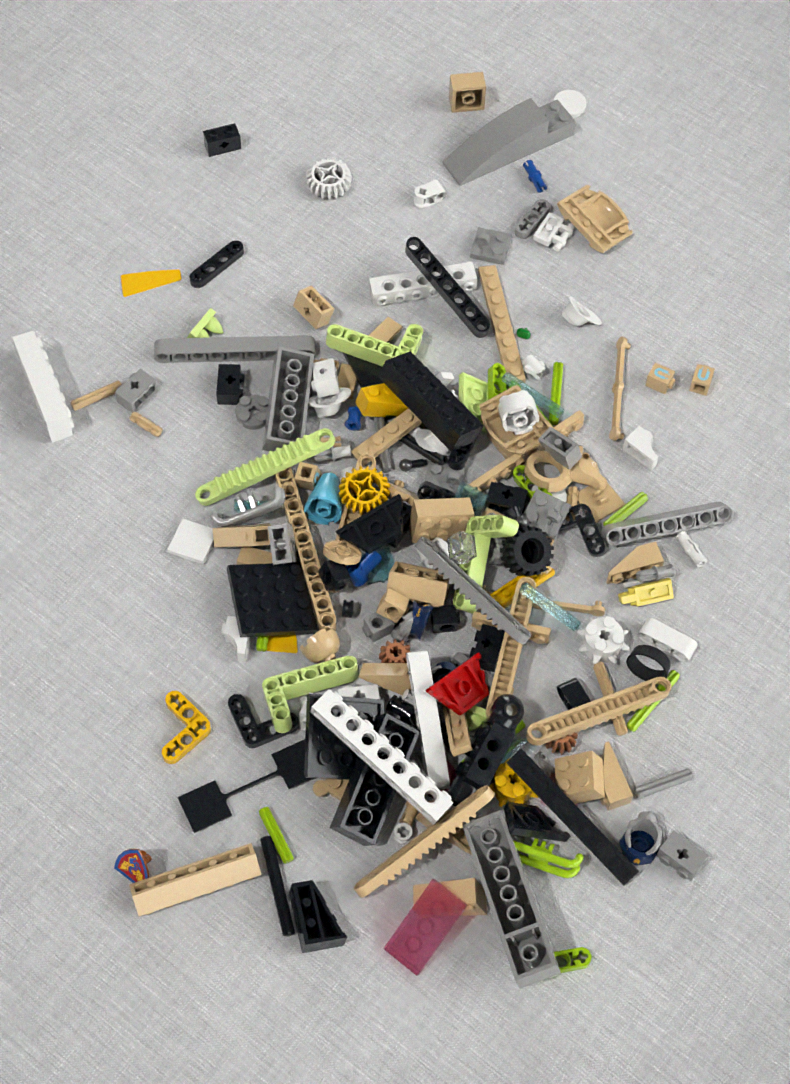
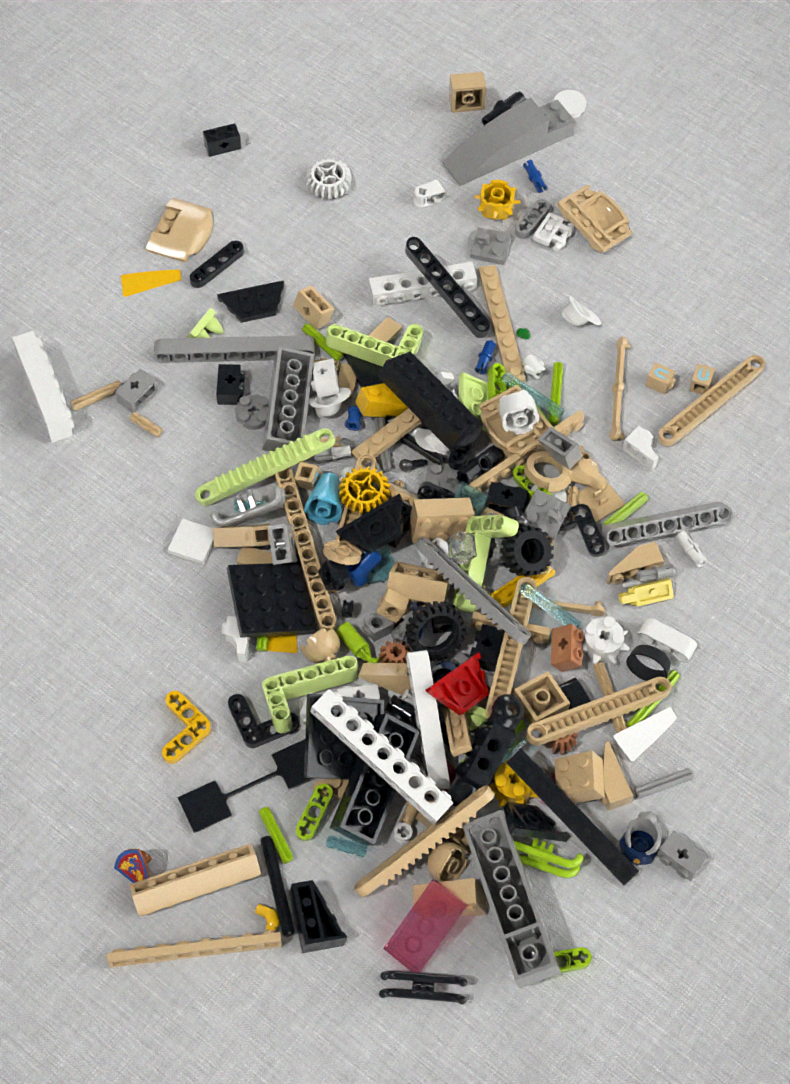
(181, 230): none -> tan slope
(186, 950): none -> tan plate
(253, 302): none -> black wing
(270, 916): none -> yellow arm
(313, 828): none -> lime beam
(320, 340): none -> lime axle
(346, 846): none -> clear light blue axle
(355, 642): none -> lime wheel
(423, 986): none -> black piece
(426, 614): none -> black tyre
(447, 861): none -> tan cylinder
(479, 465): none -> black piece
(485, 357): none -> blue axle
(497, 200): none -> yellow brick
(502, 106): none -> black piece
(541, 698): none -> tan brick
(566, 648): none -> nougat brick
(641, 735): none -> white sticker
(711, 400): none -> tan gear

